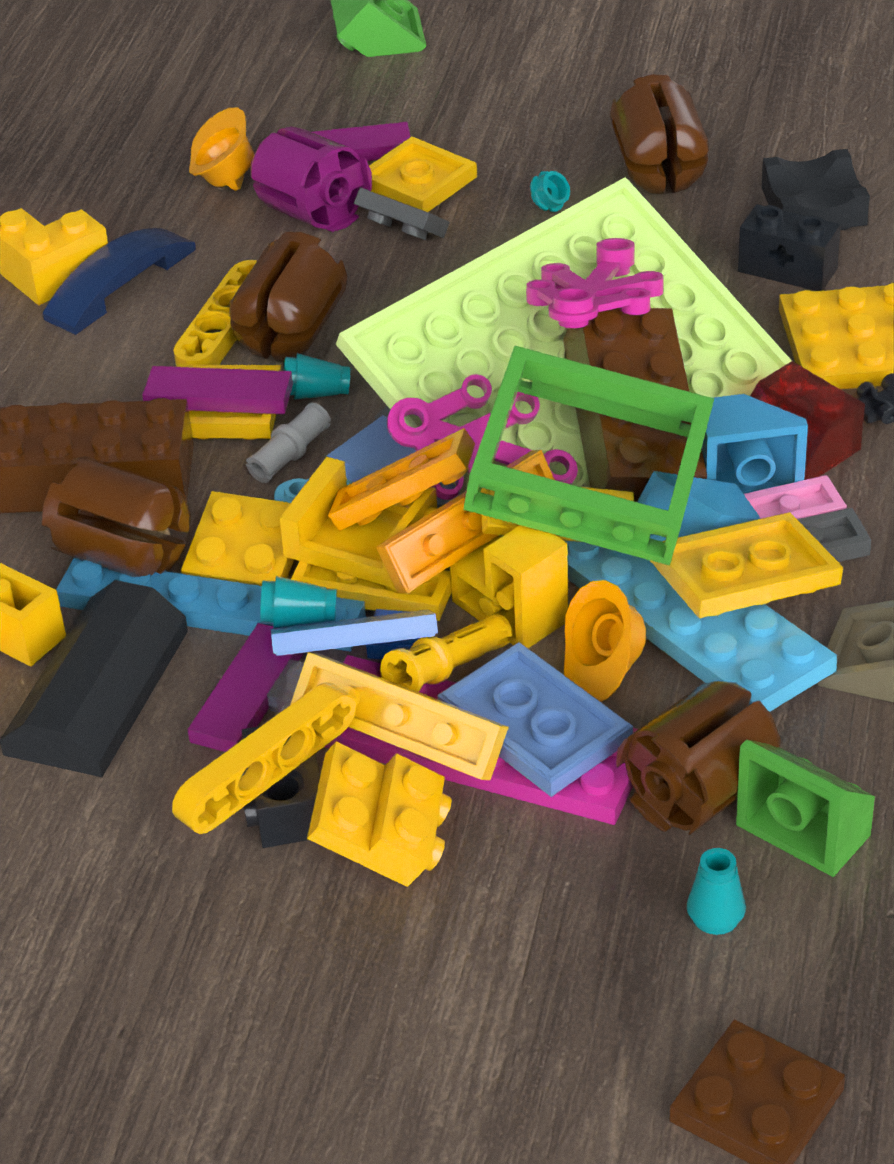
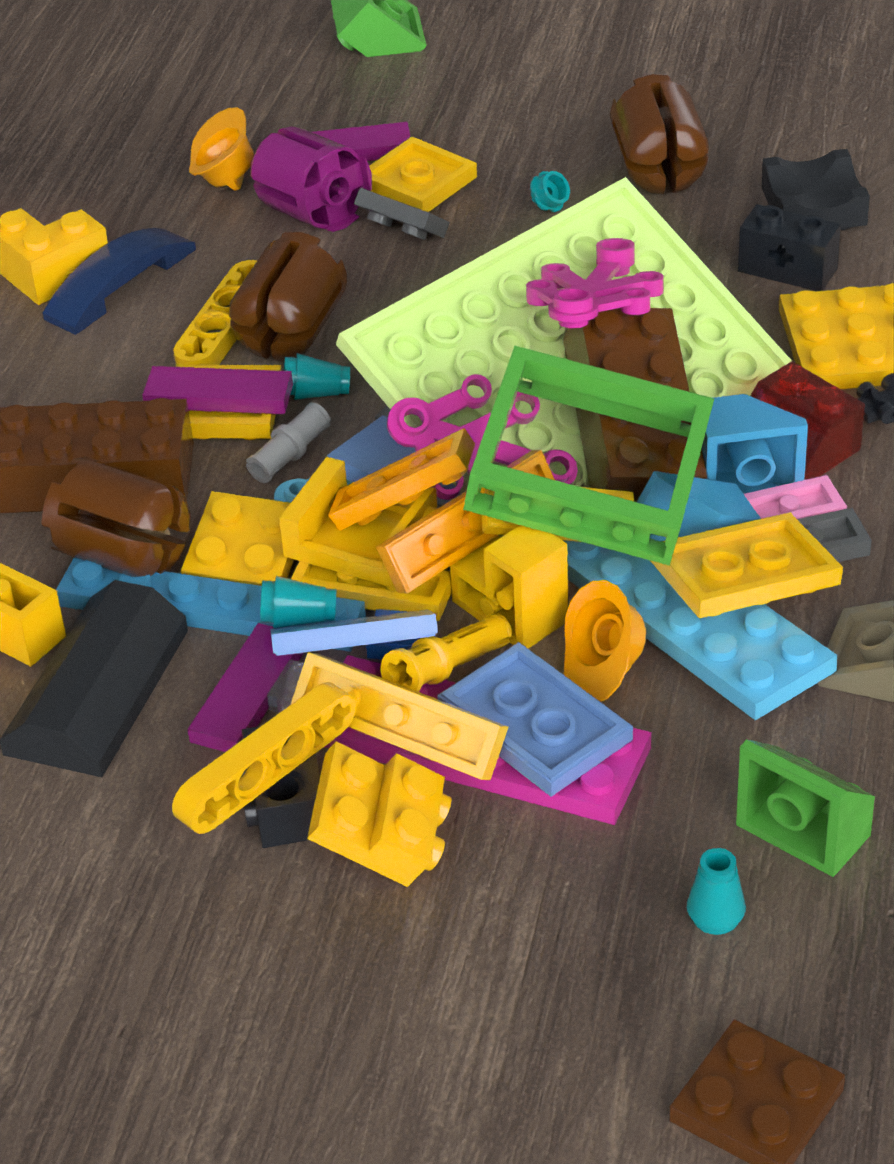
(690, 755): reddish brown cylinder -> none

